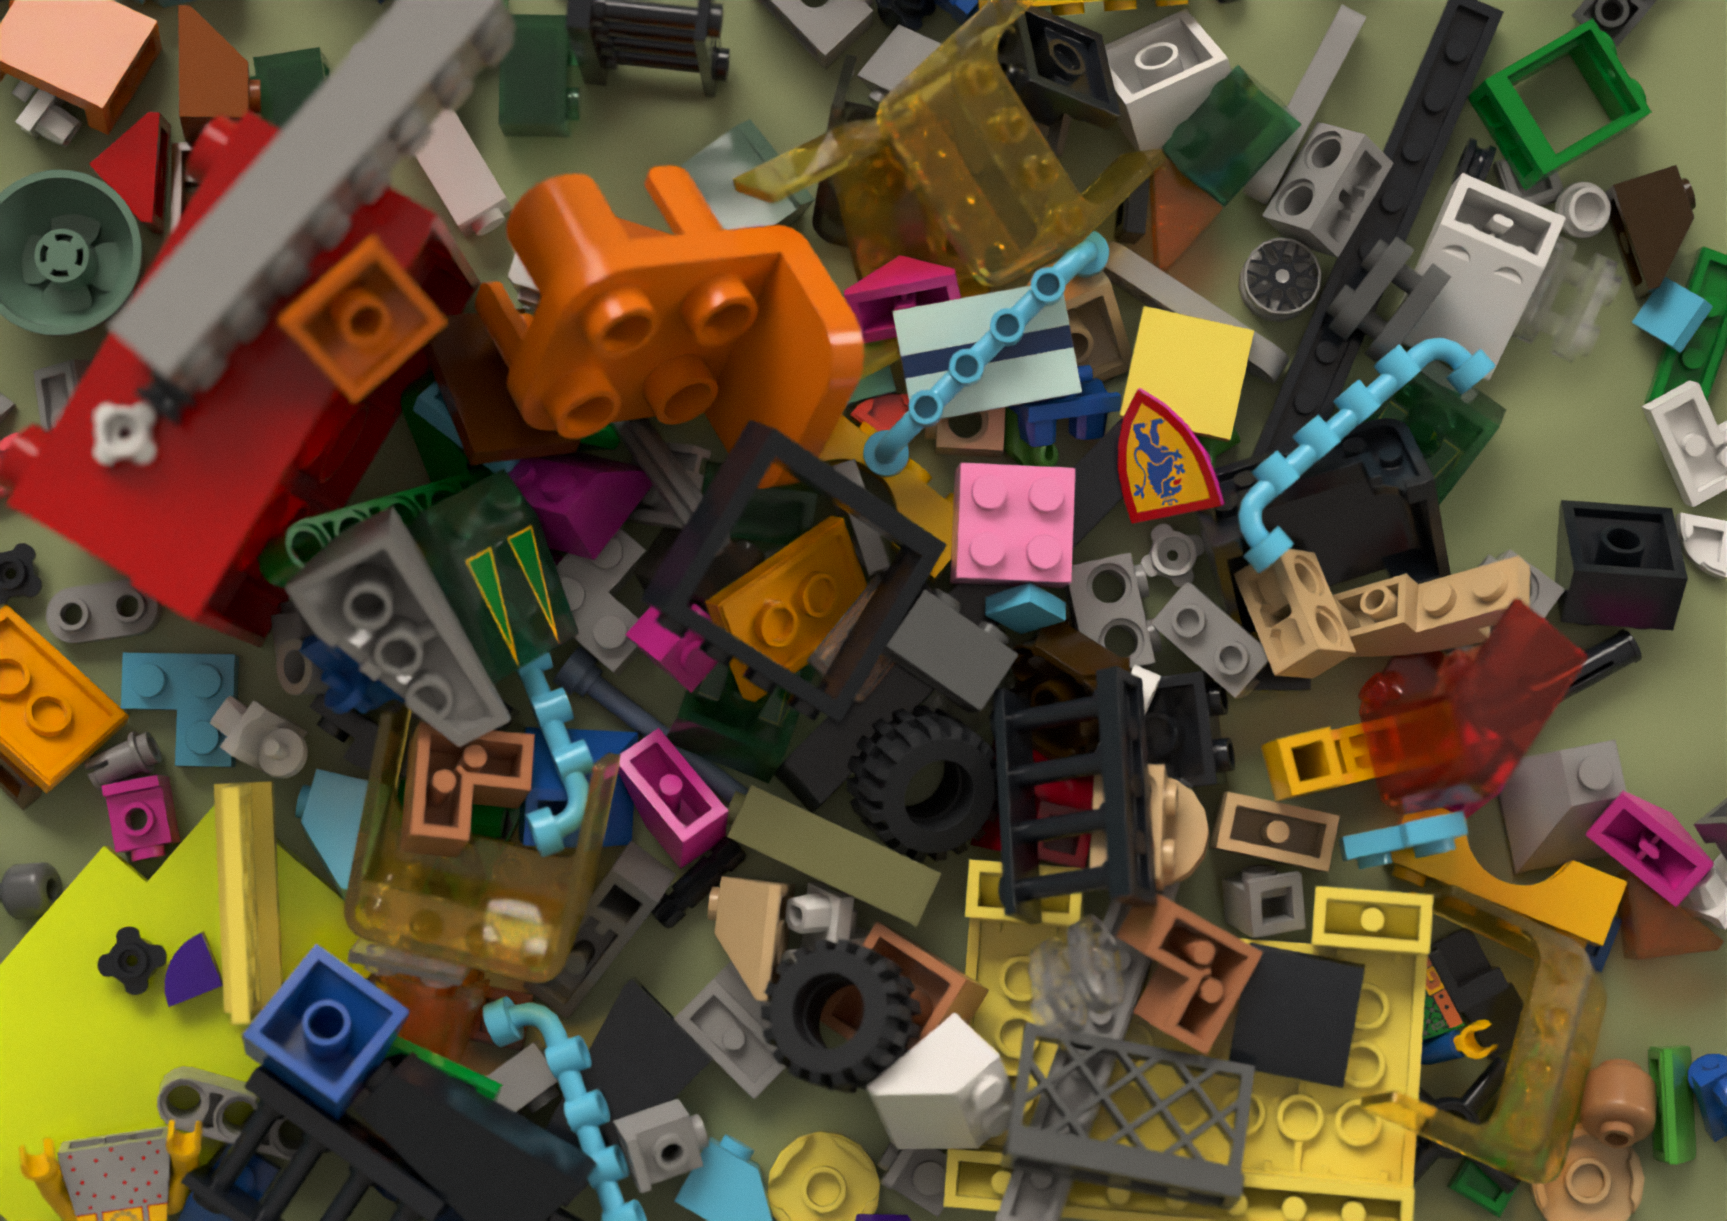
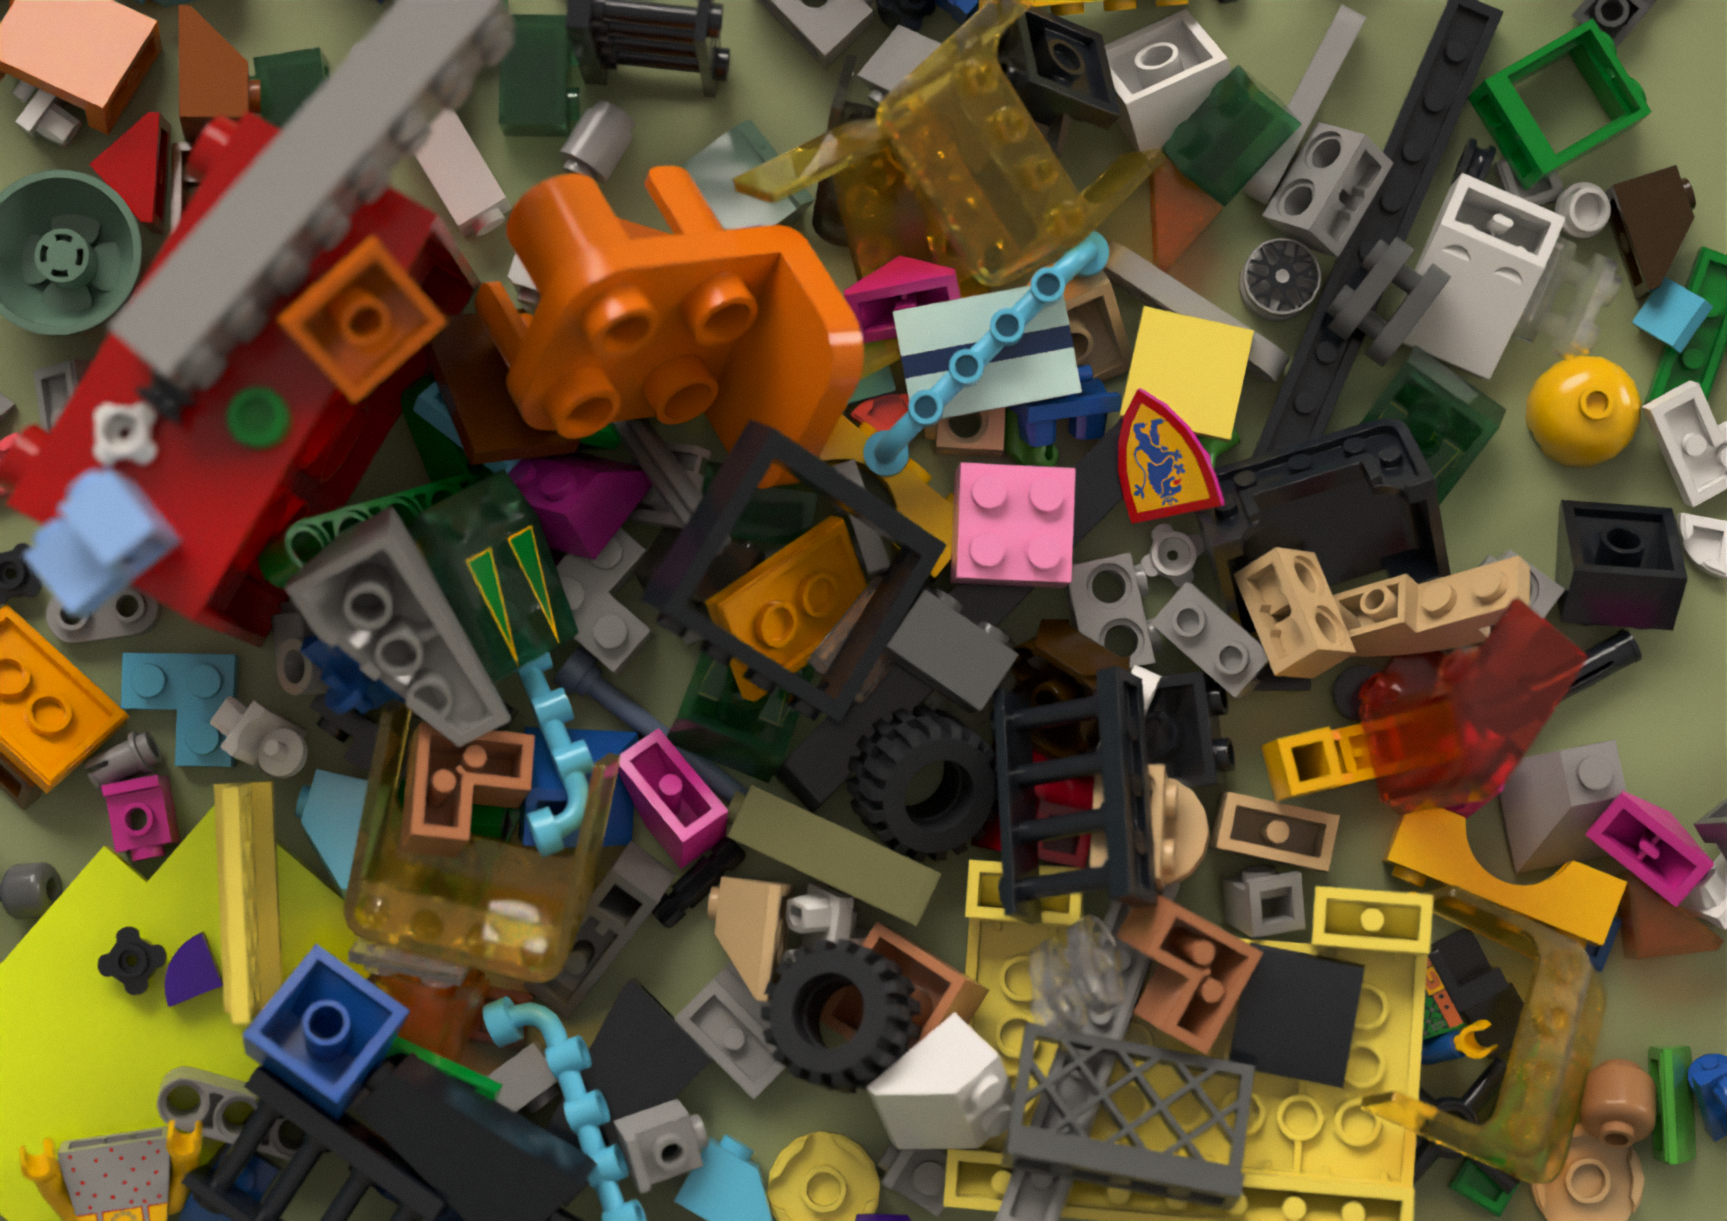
(103, 543): none -> light blue brick
(258, 418): none -> green tile
(597, 142): none -> light grey brick
(670, 653): dark pink brick -> none
(1025, 608): medium azure tile -> none
(1132, 215): black tile -> none
(1319, 437): medium azure bar -> none
(1346, 690): none -> black tile
(1425, 836): medium azure plate -> none
(1583, 411): none -> yellow cylinder

